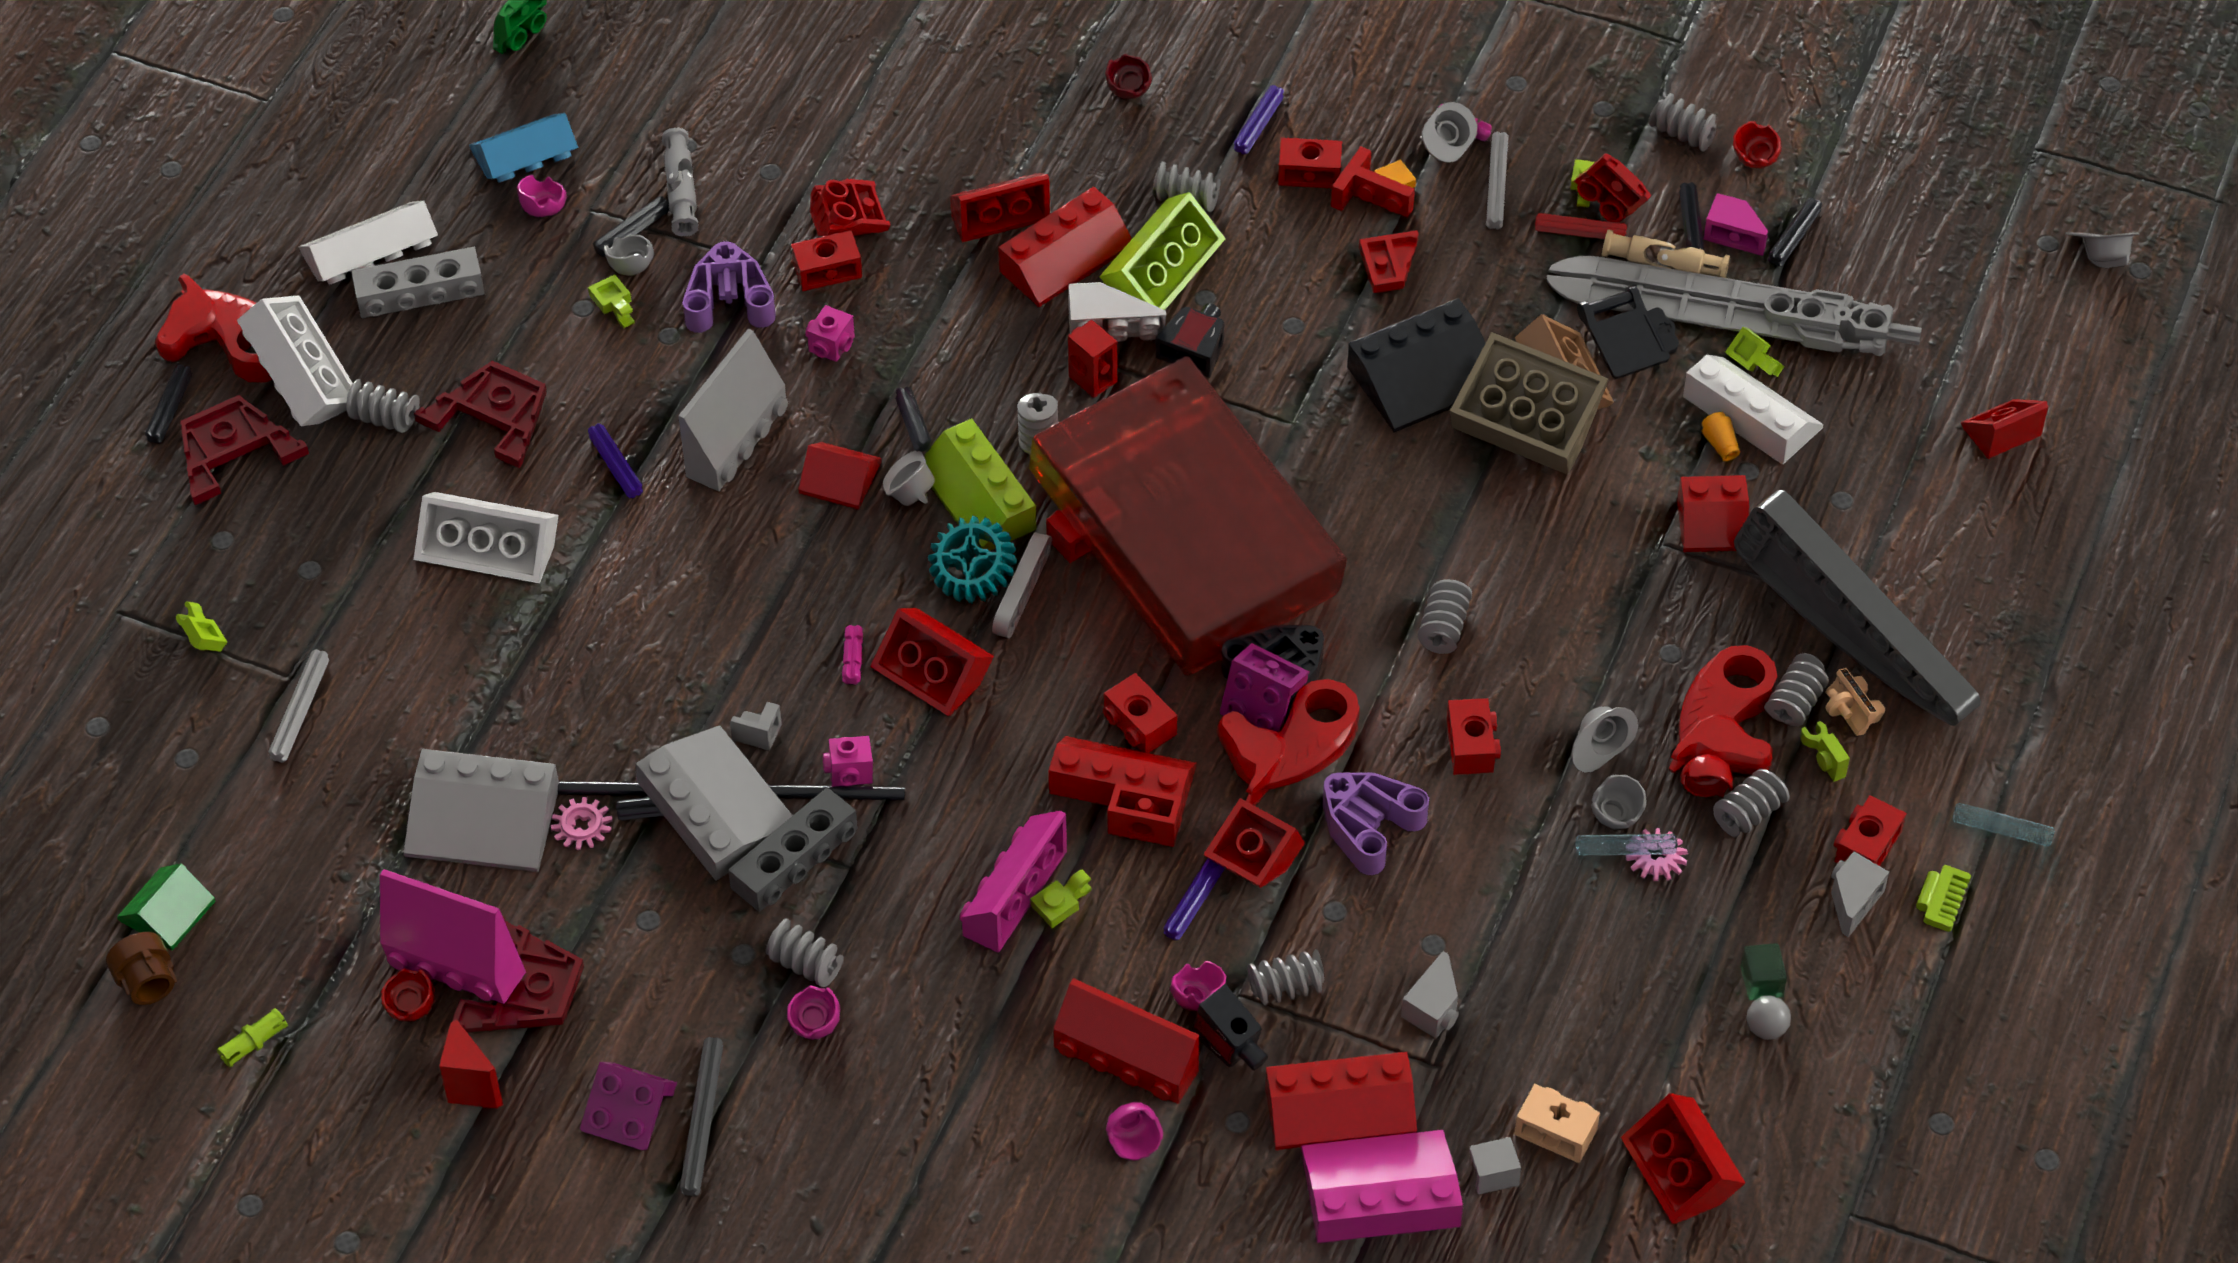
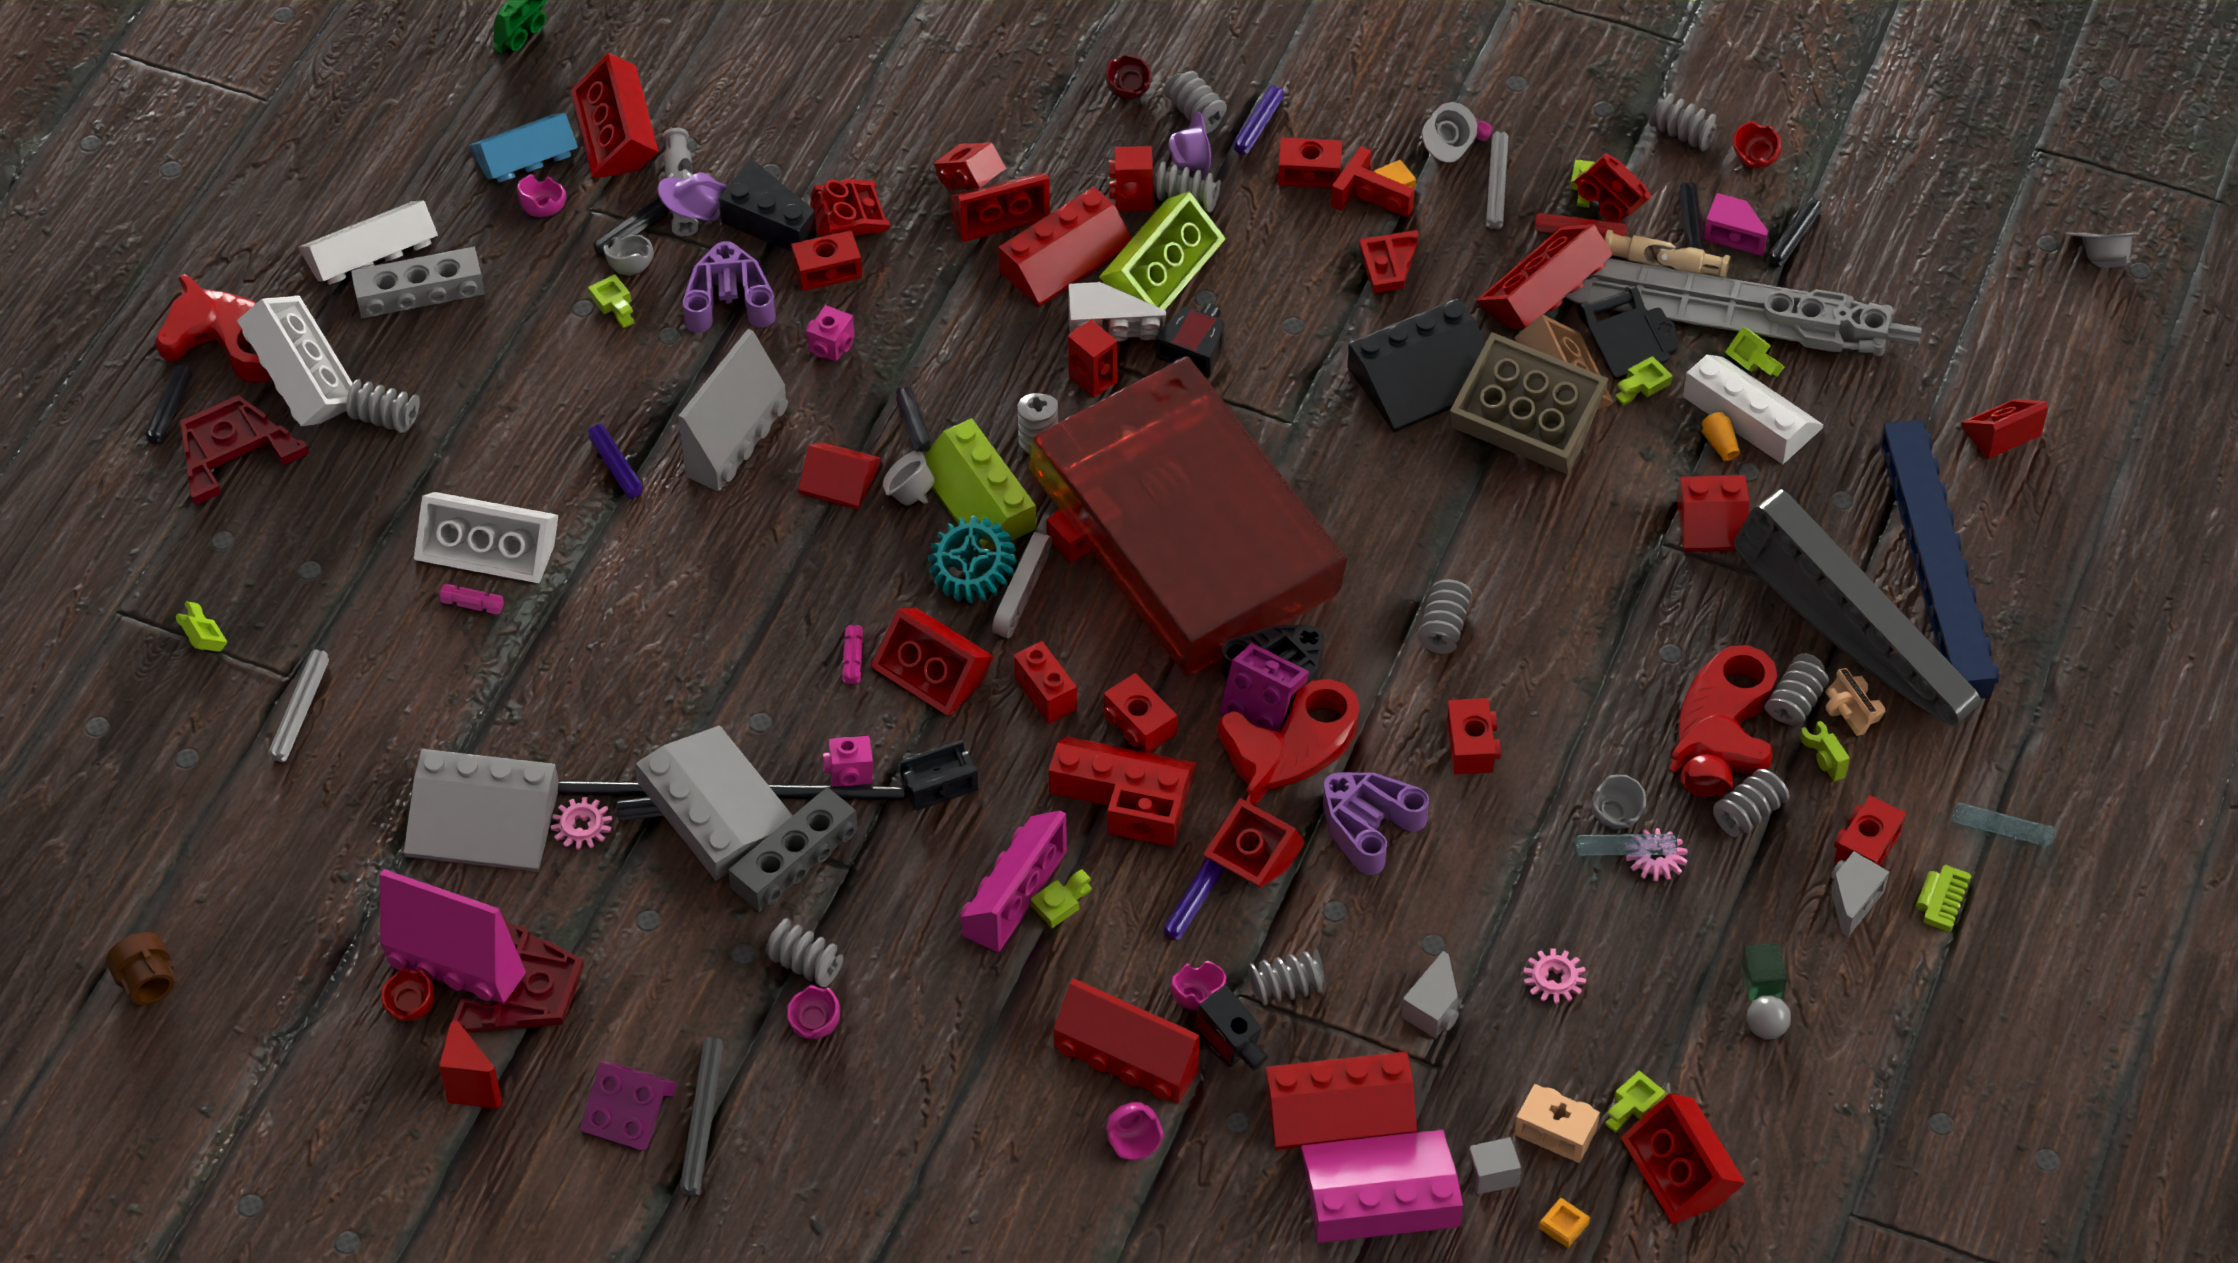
(168, 905): slope -> none
(252, 1037): lime pin -> none
(471, 599): none -> dark pink axle
(496, 397): dark red wing -> none
(614, 118): none -> red slope
(693, 196): none -> medium lavender piece
(757, 729): light grey panel -> none
(766, 208): none -> black wedge
(938, 775): none -> black hinge
(969, 166): none -> red brick
(1045, 682): none -> red brick
(1132, 178): none -> red brick
(1191, 147): none -> medium lavender piece
(1193, 96): none -> light grey piece
(1546, 276): none -> red slope
(1558, 964): none -> bright pink gear
(1564, 1222): none -> light orange tile
(1602, 736): light grey piece -> none
(1634, 1098): none -> lime plate
(1644, 377): none -> lime plate
(1937, 554): none -> dark blue brick

